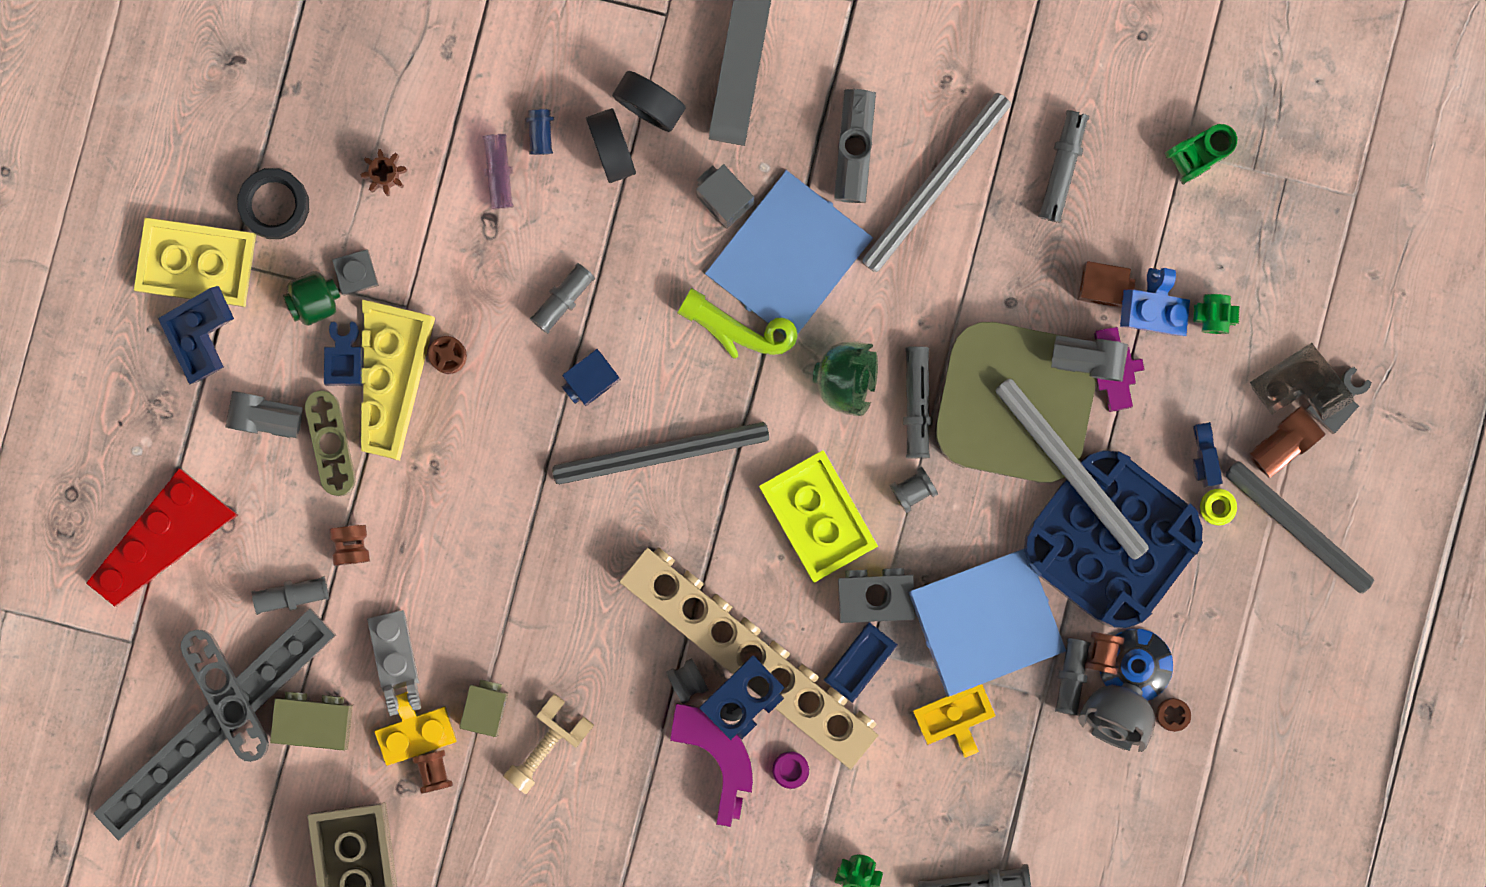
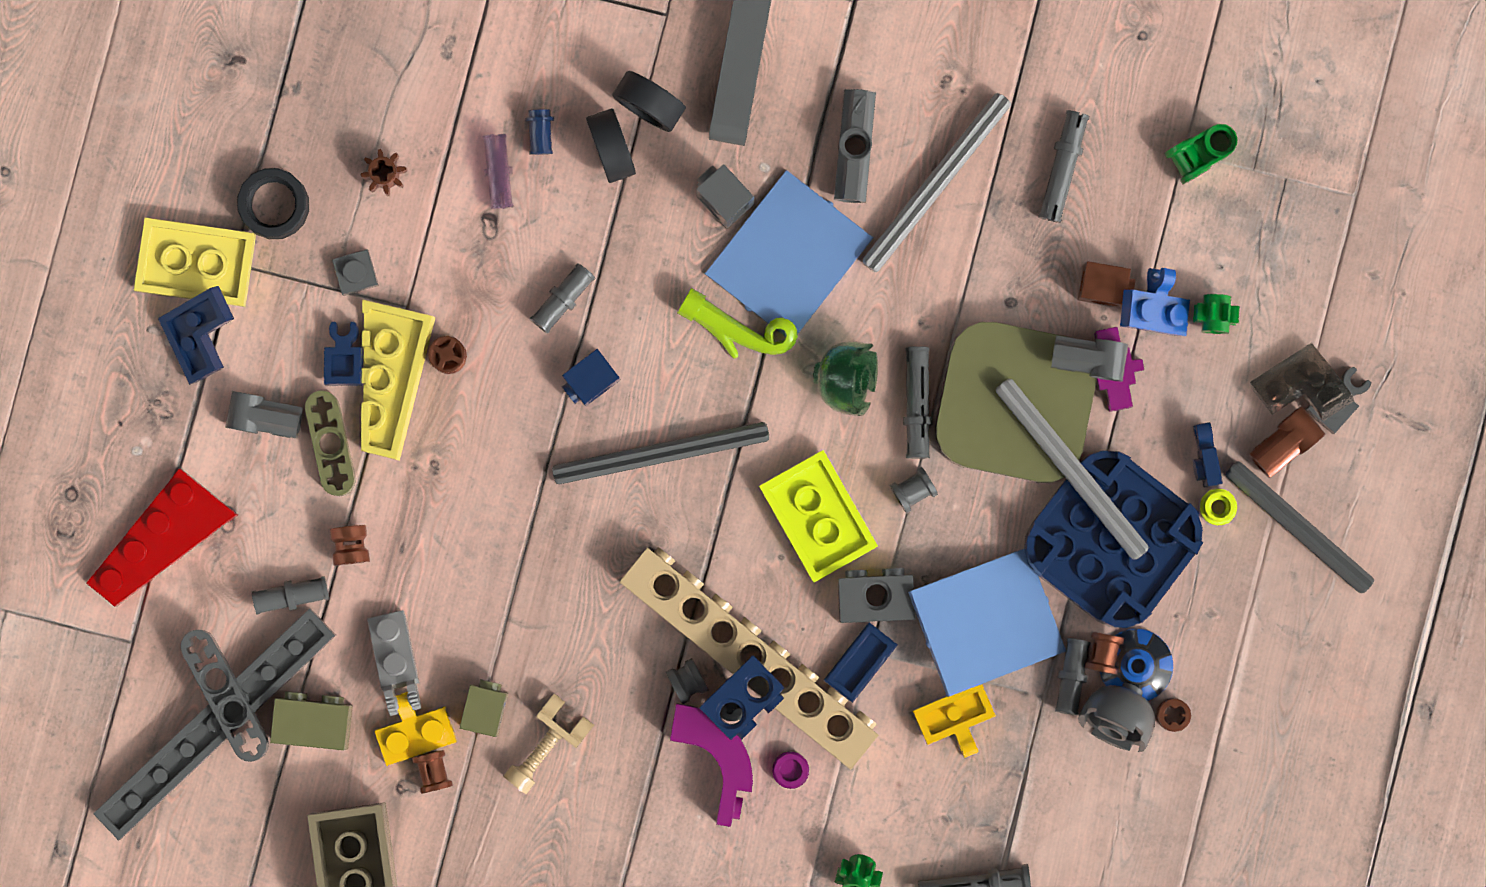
(311, 298): dark green head -> none

